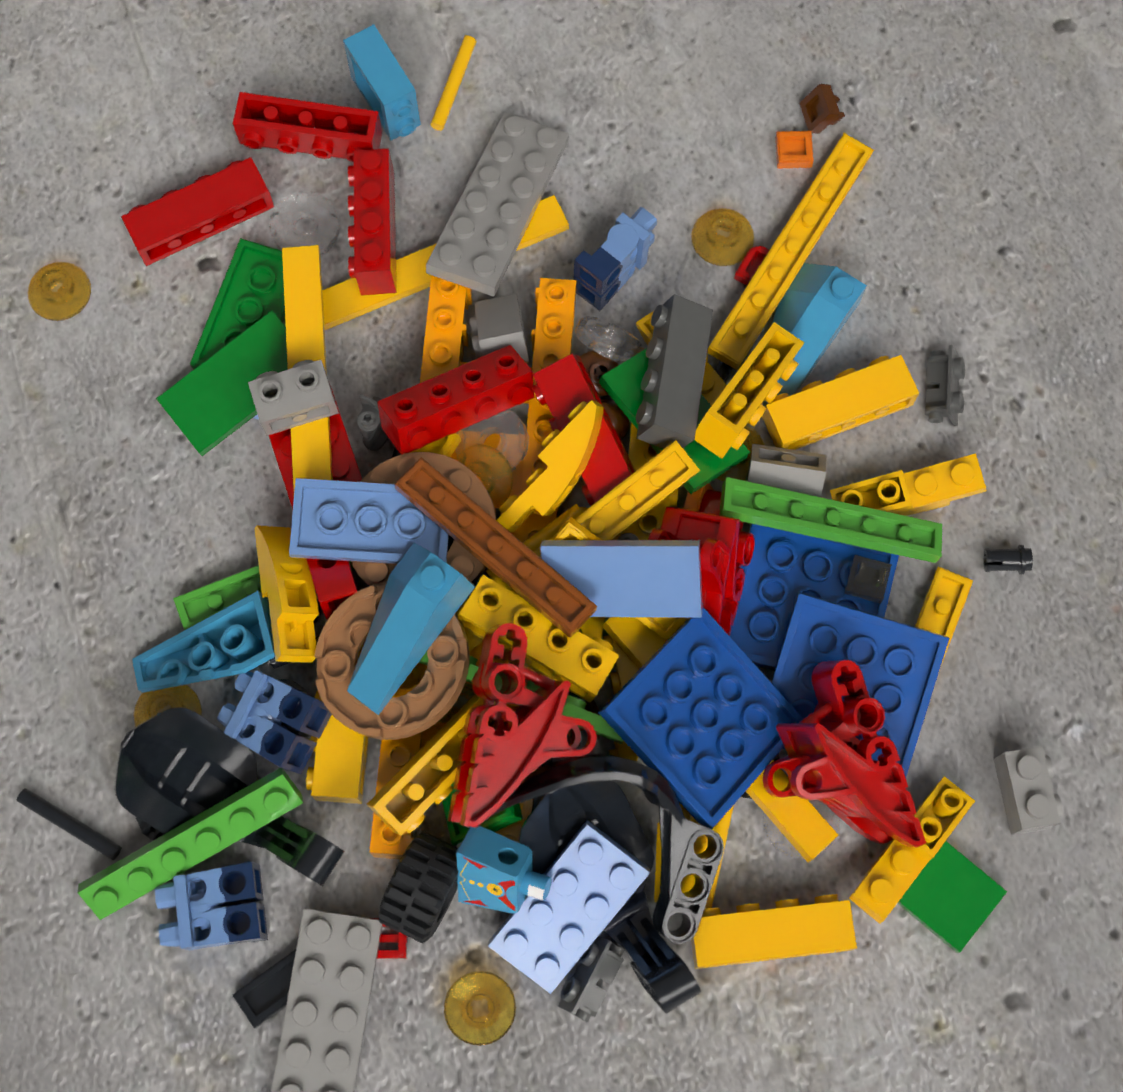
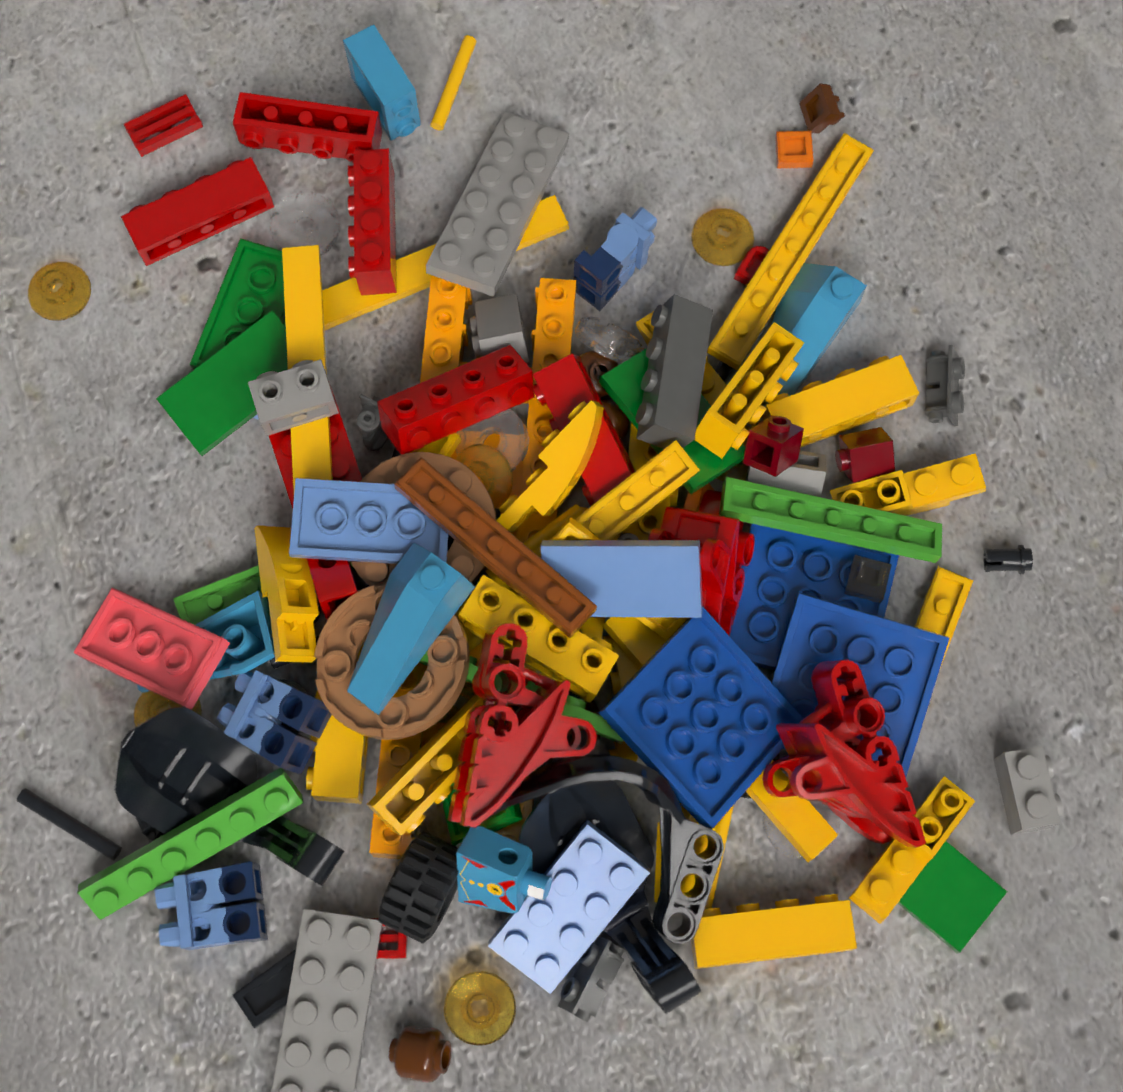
(152, 648): none -> coral tile
(160, 120): none -> red tile
(420, 1054): none -> reddish brown head
(773, 445): none -> dark red brick
(865, 454): none -> dark red brick

